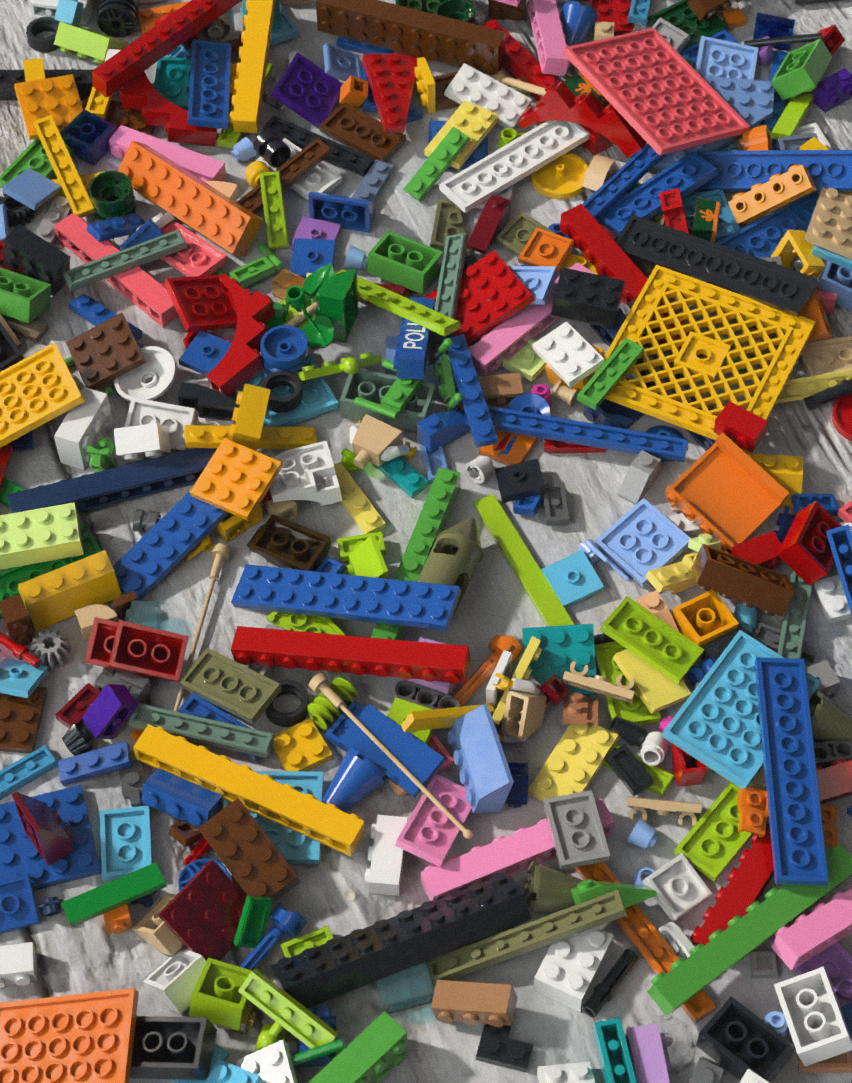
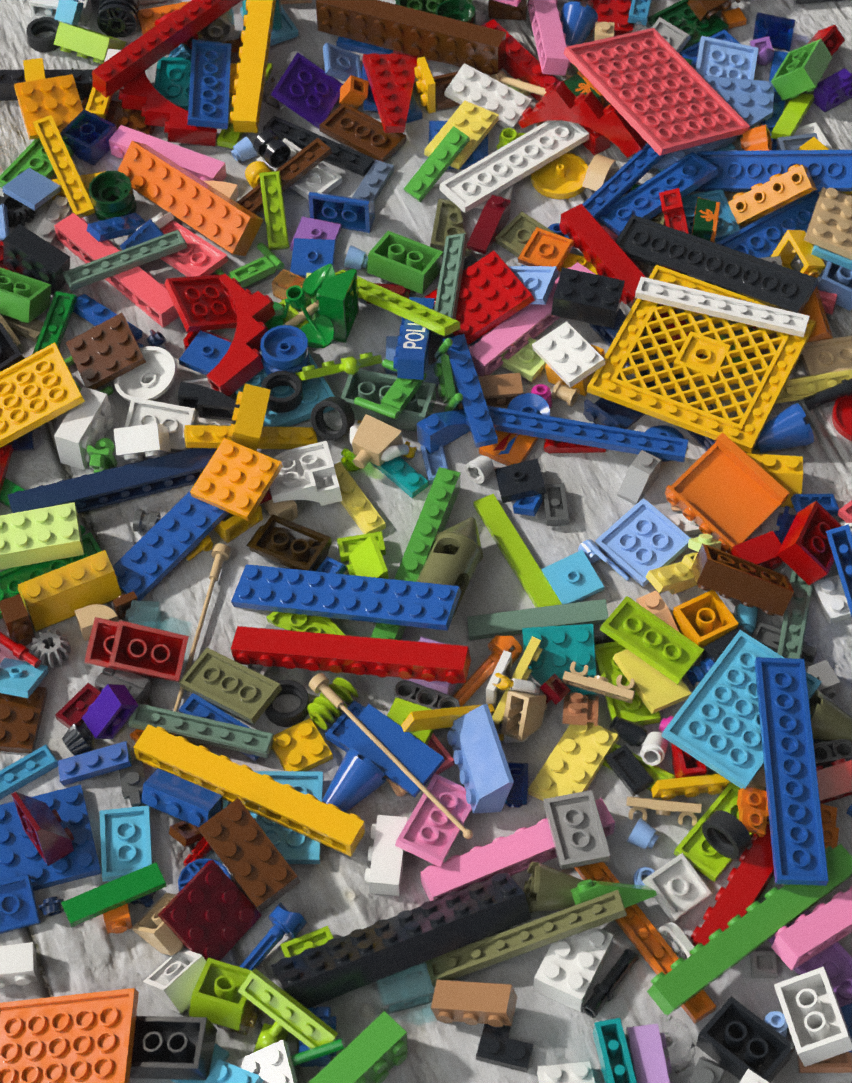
(56, 320): none -> green tile
(156, 339): none -> dark blue plate
(253, 921): green tile -> none
(320, 425): none -> black tyre
(512, 622): none -> sand green tile
(610, 374): bright green plate -> none
(689, 786): none -> yellow plate
(722, 307): none -> white plate
(726, 834): none -> black tyre
(741, 426): red brick -> none
(784, 40): black bar -> none
(785, 431): none -> blue cone

